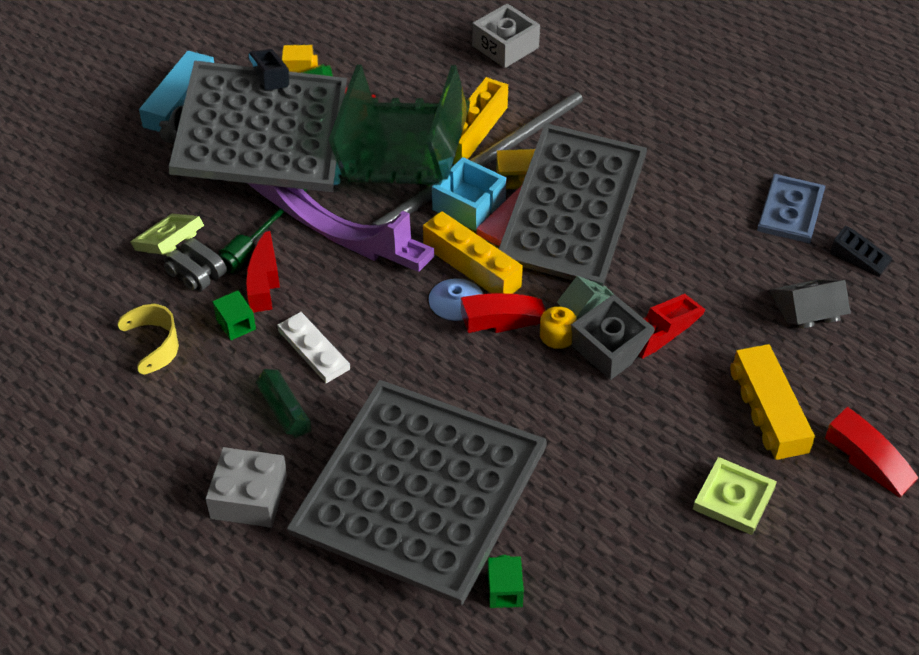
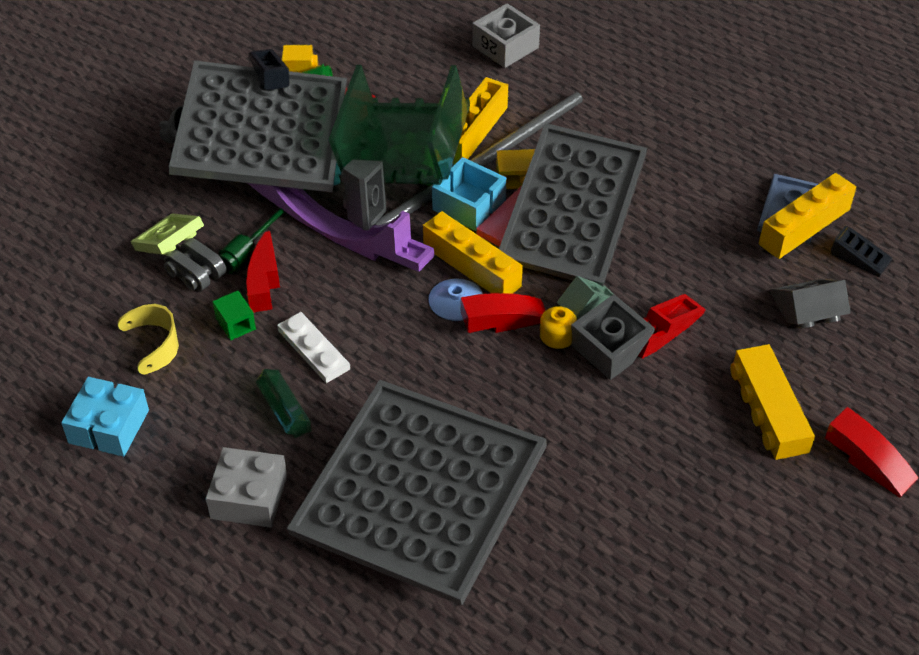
(111, 413): none -> medium azure piece
(170, 92): medium azure brick -> none
(364, 192): none -> dark grey slope
(505, 582): green brick -> none
(734, 495): yellowish green plate -> none
(807, 215): none -> yellow brick

